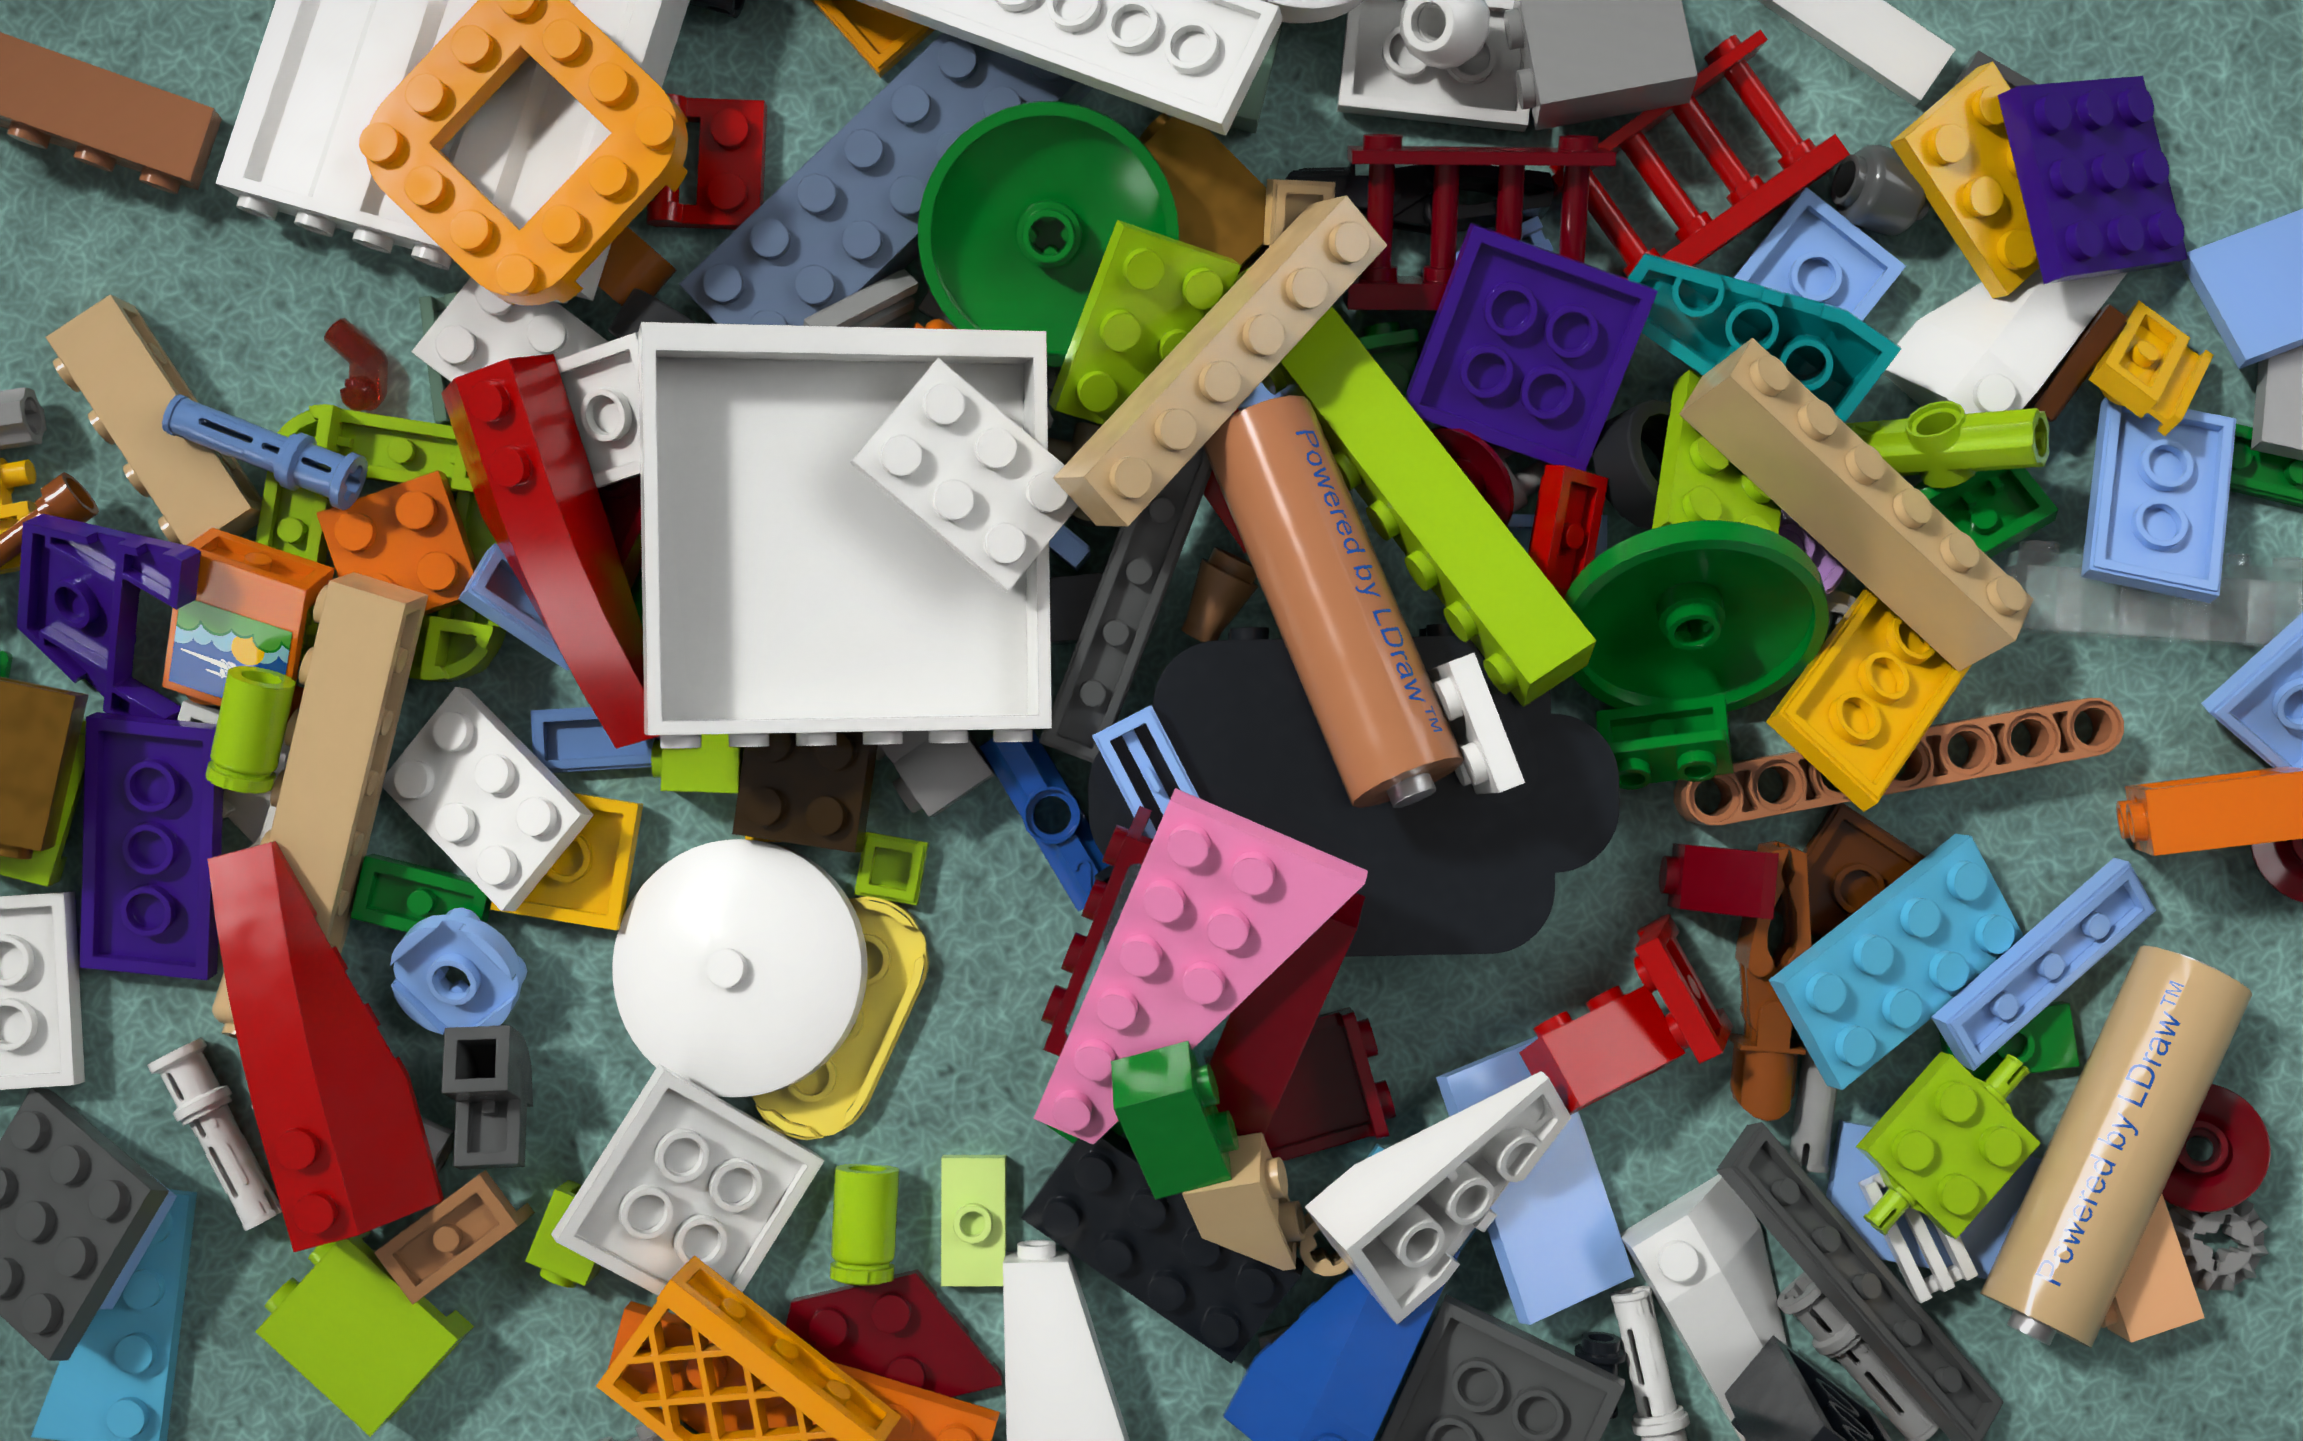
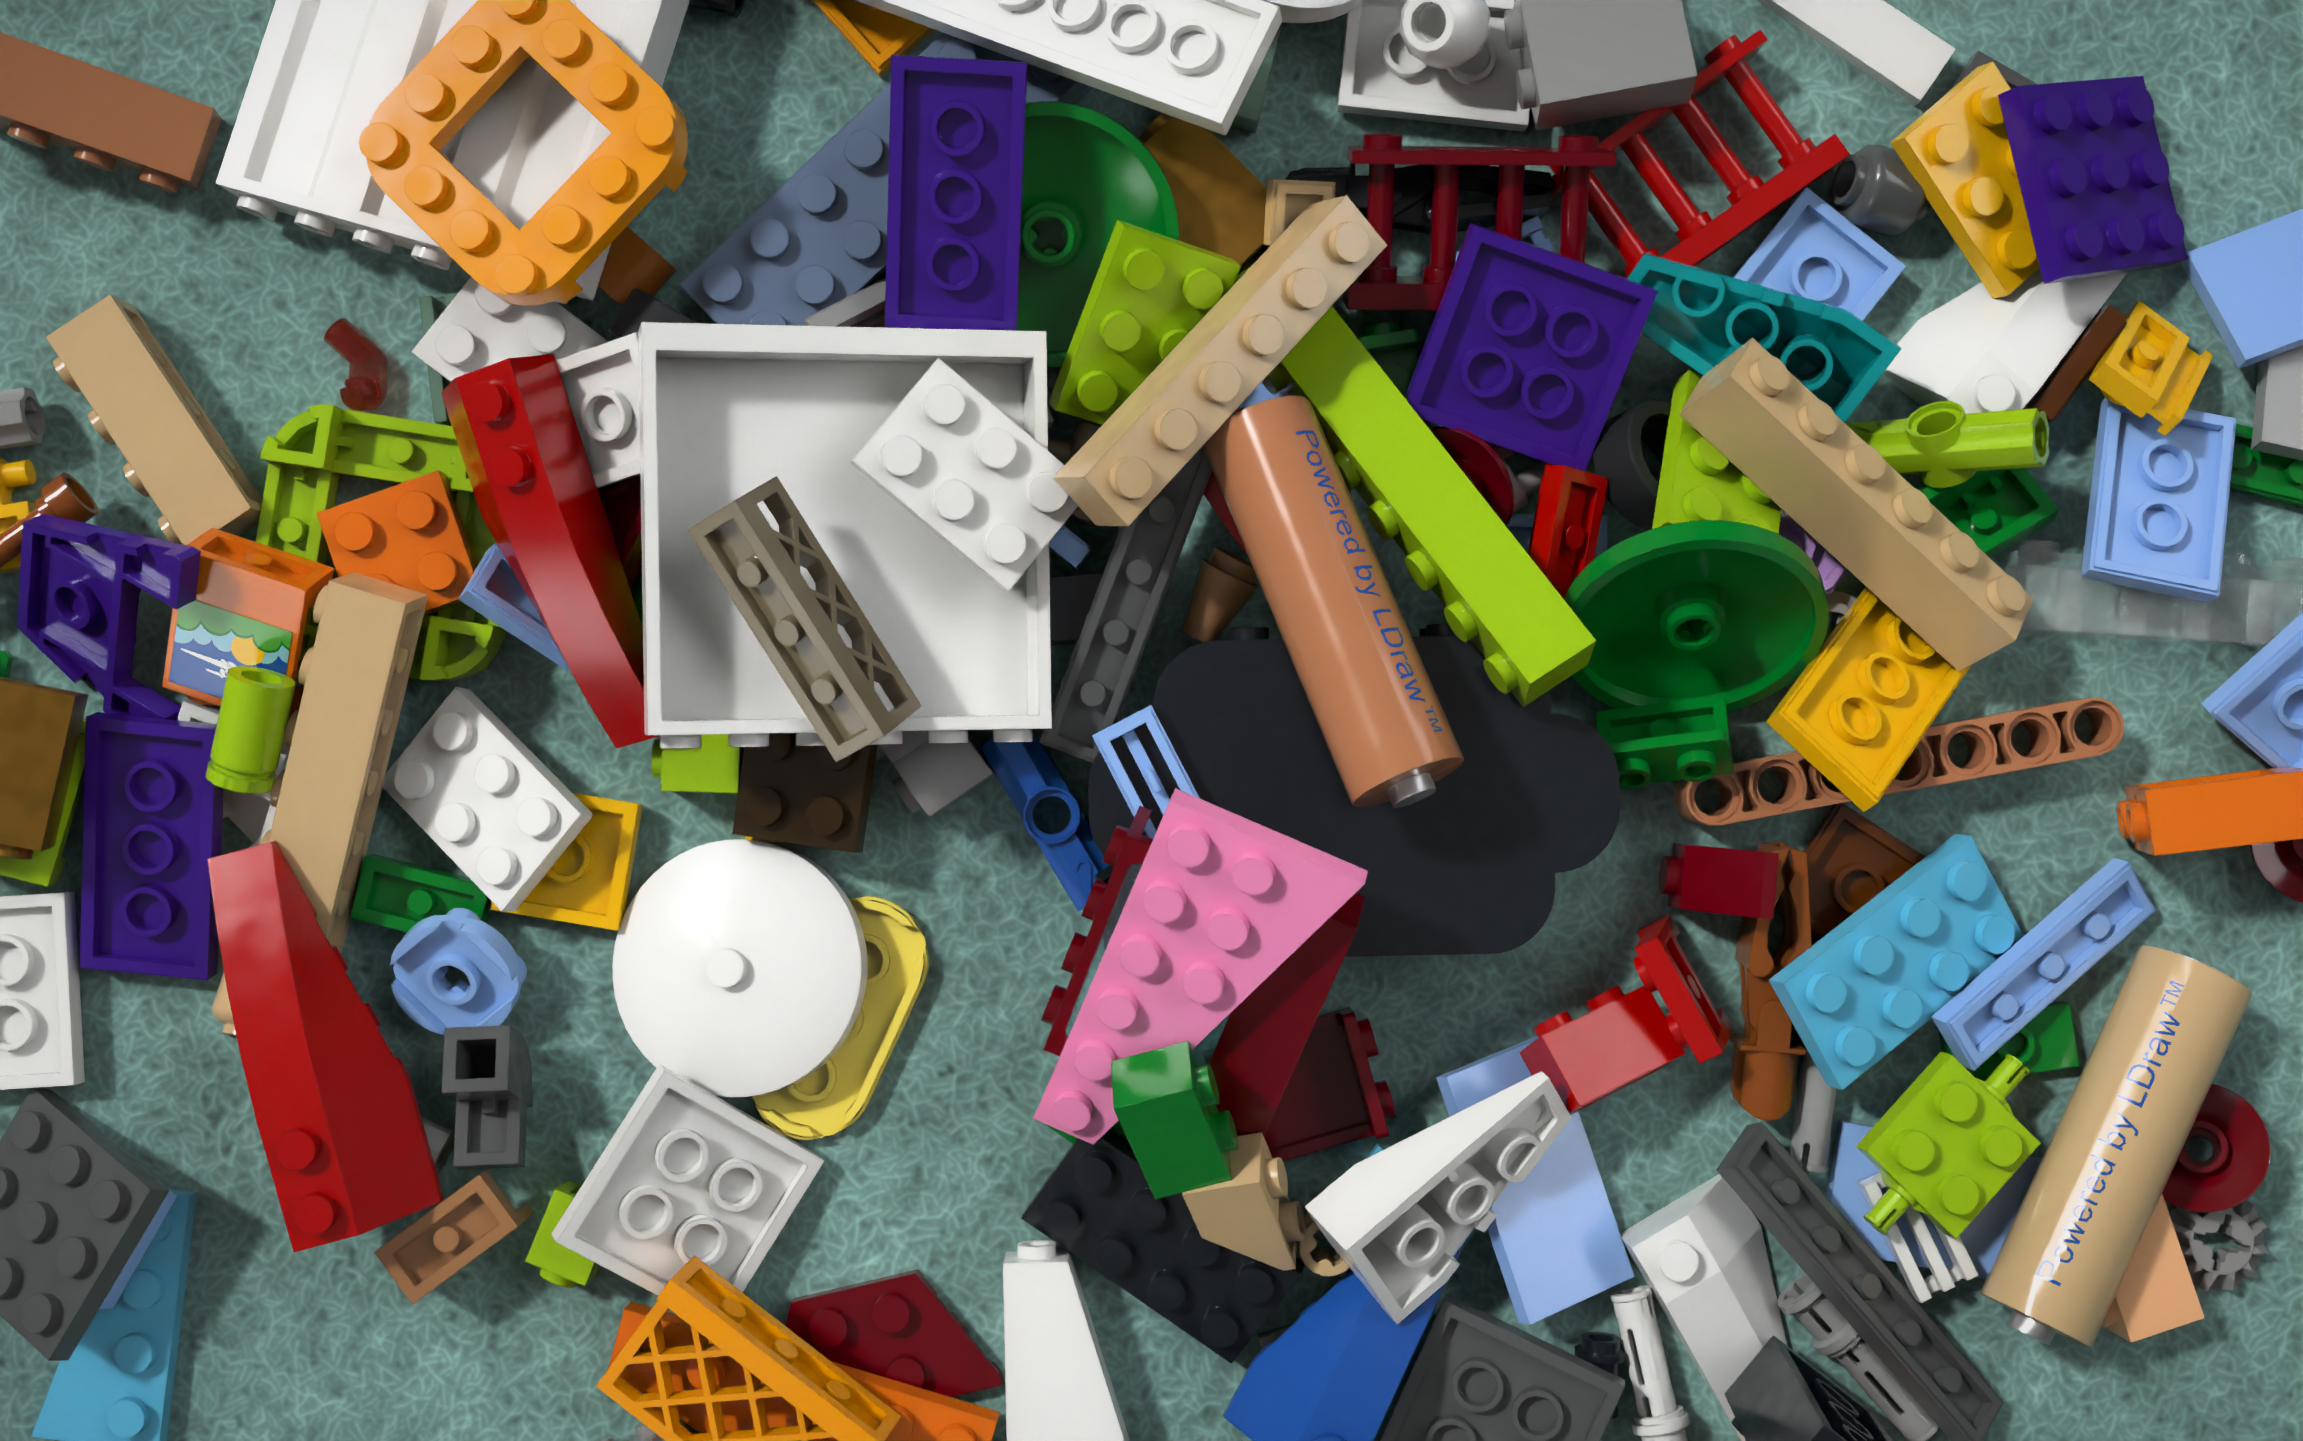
(205, 1108): white pin -> none
(292, 459): medium blue pin -> none
(359, 1332): lime panel -> none
(578, 742): medium blue tile -> none
(728, 166): red plate -> none
(801, 624): none -> dark tan fence
(864, 1224): lime piece -> none
(891, 868): lime tile -> none
(955, 193): none -> dark purple plate
(973, 1219): yellowish green plate -> none
(1476, 727): white plate -> none

